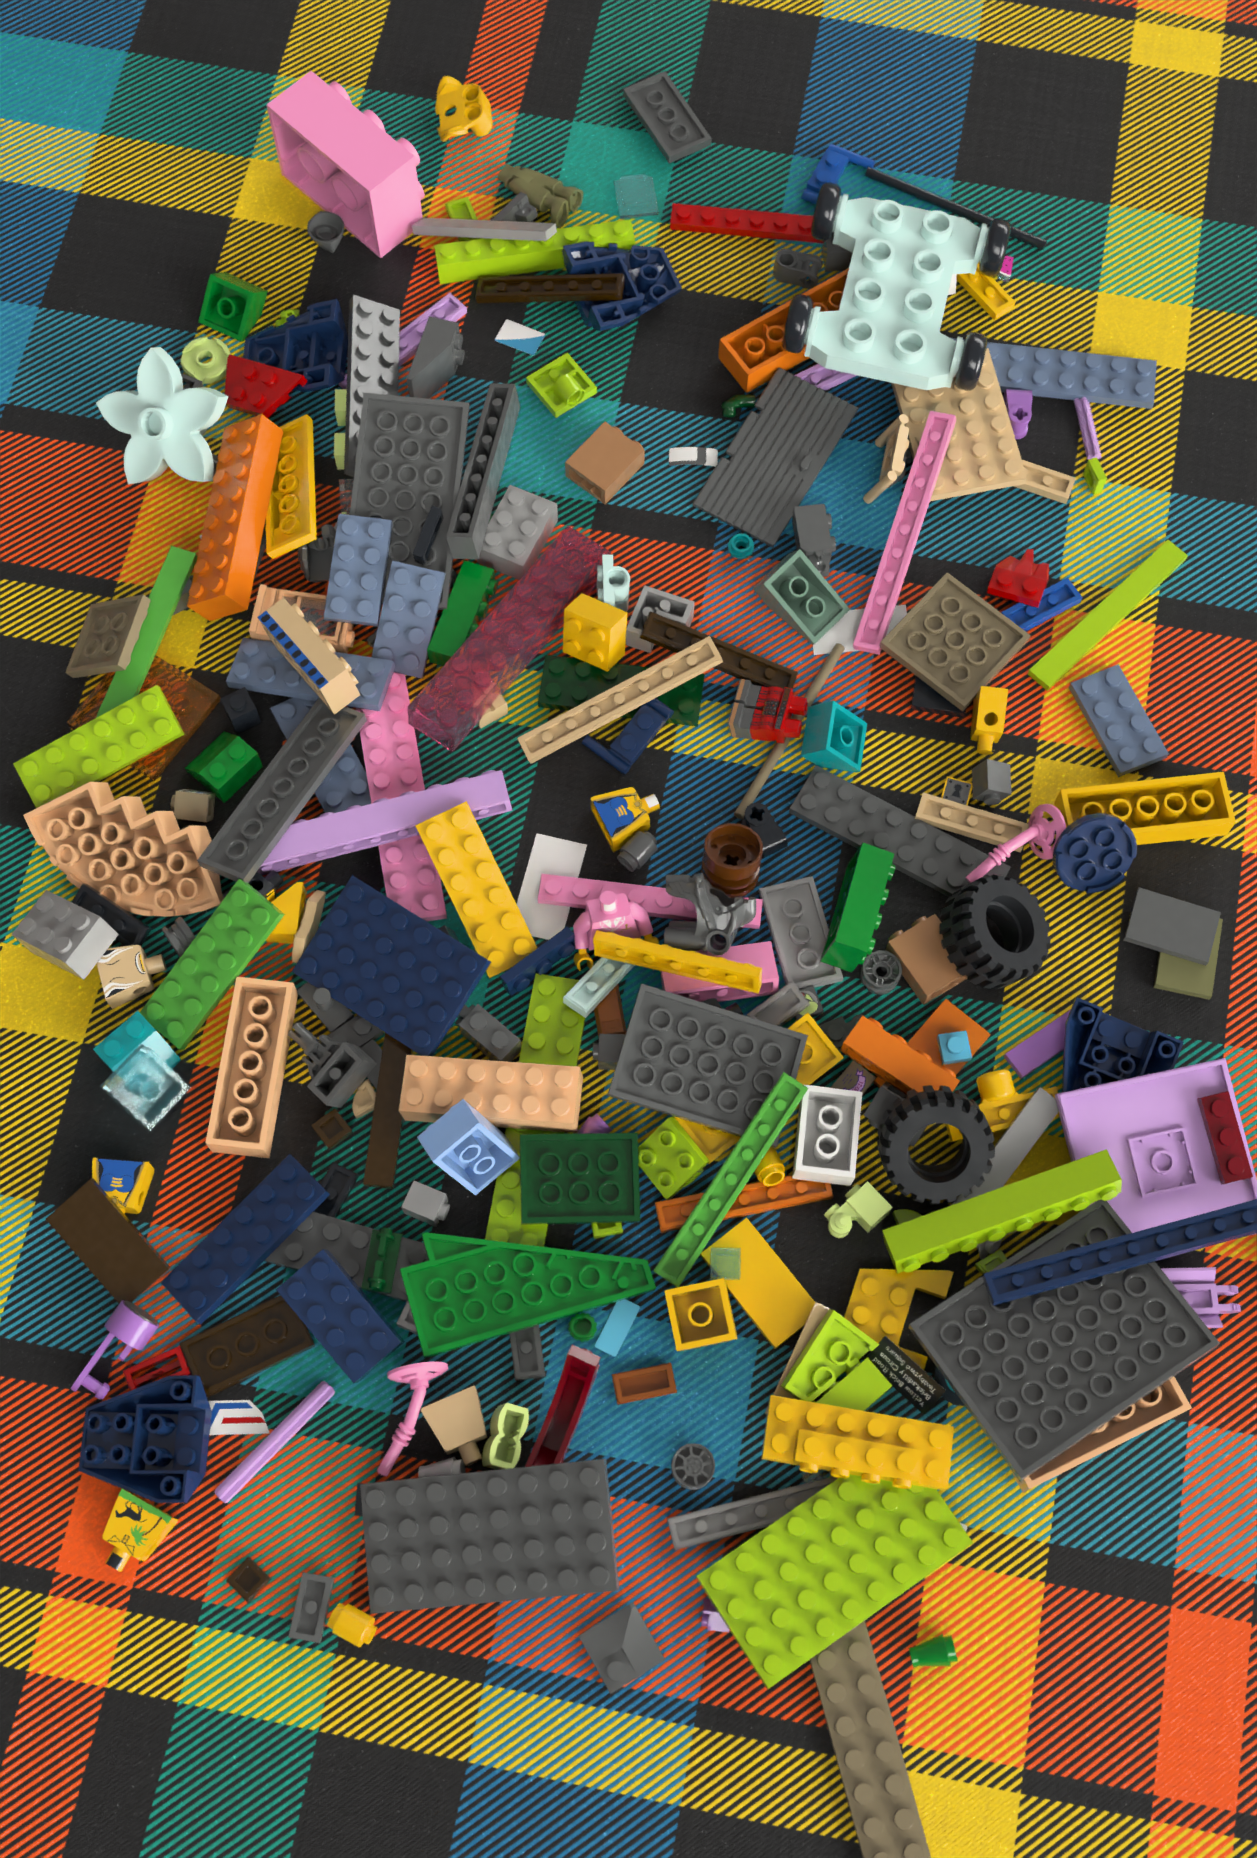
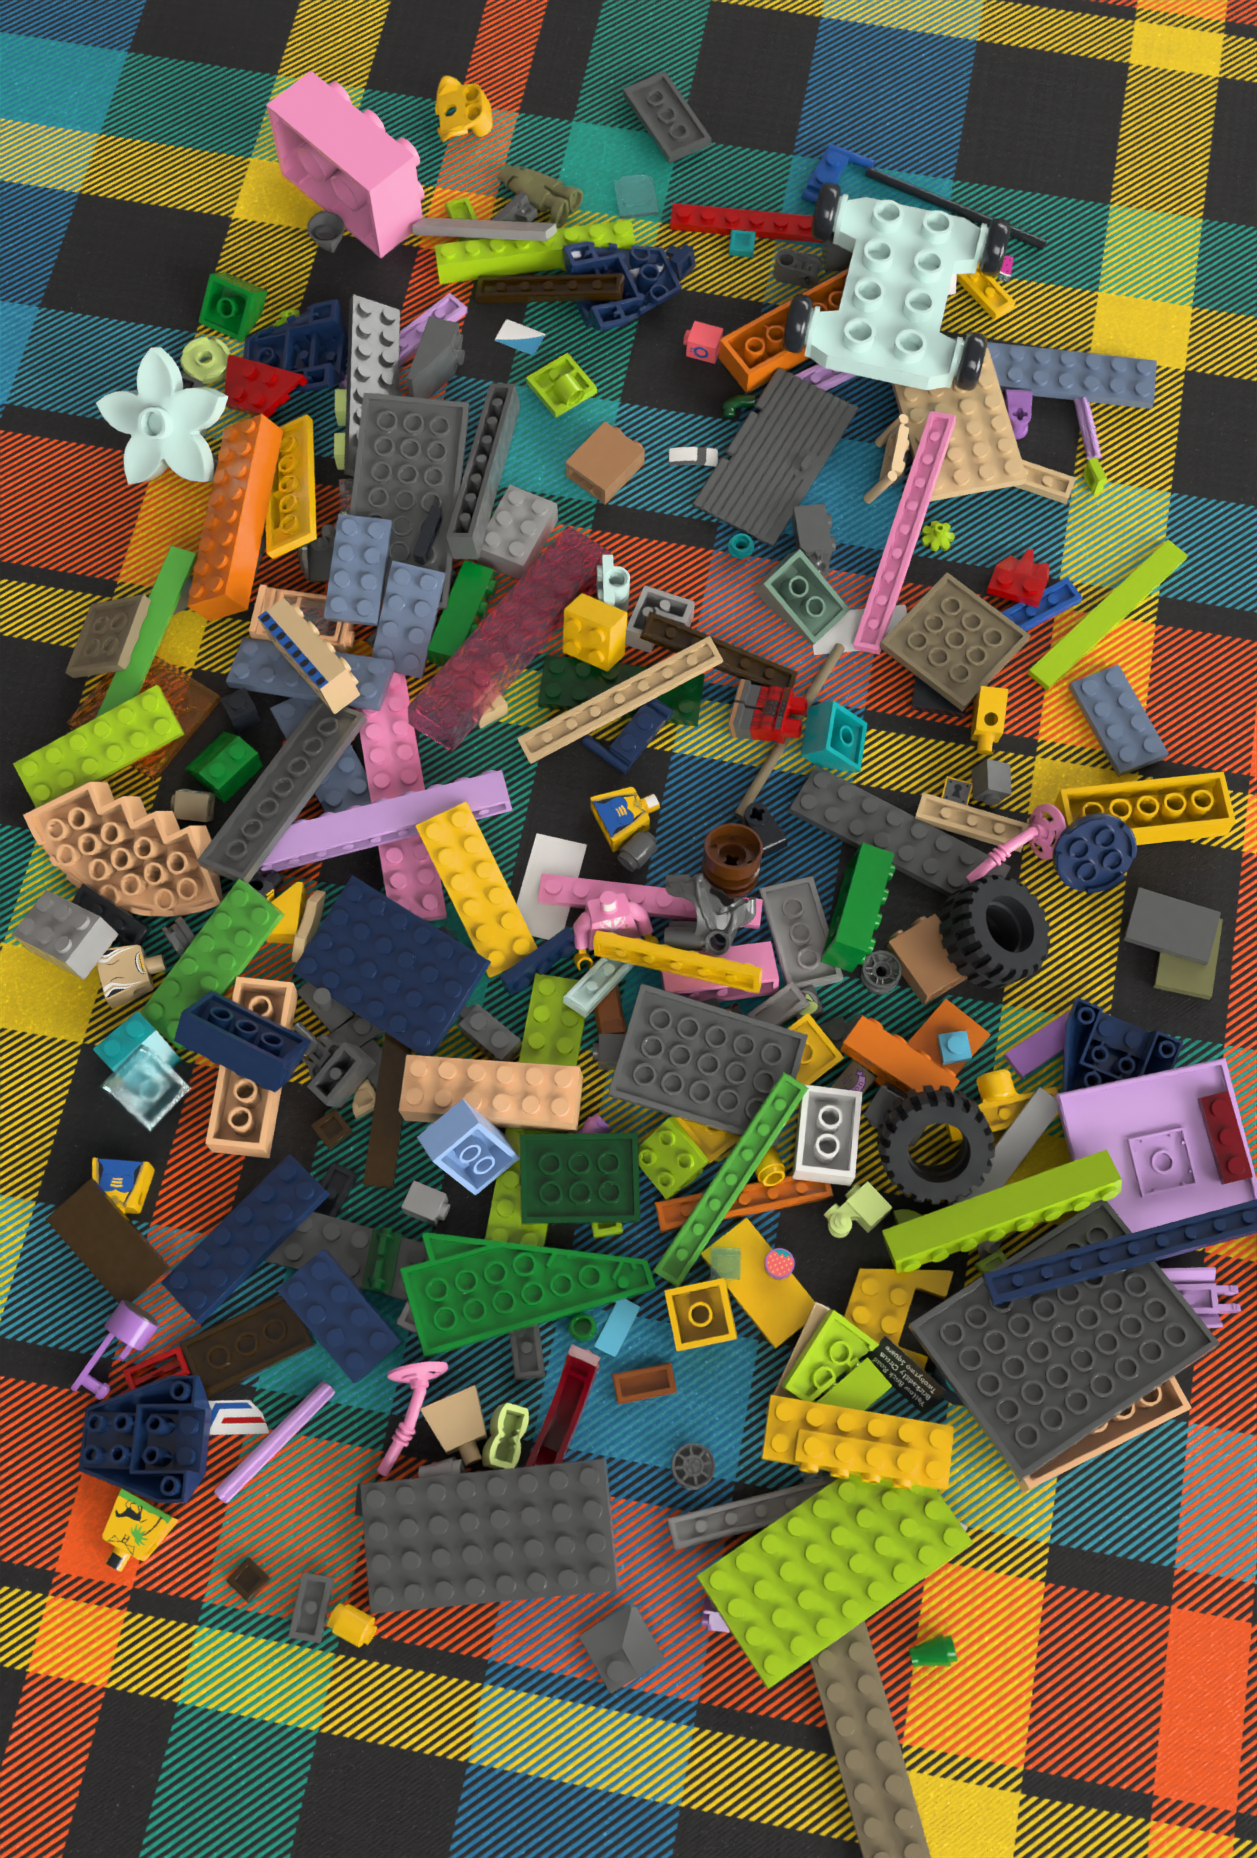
(241, 1040): none -> dark blue slope
(681, 260): none -> dark blue tile
(703, 342): none -> coral brick
(742, 243): none -> teal tile
(779, 1263): none -> tile
(938, 536): none -> lime plant

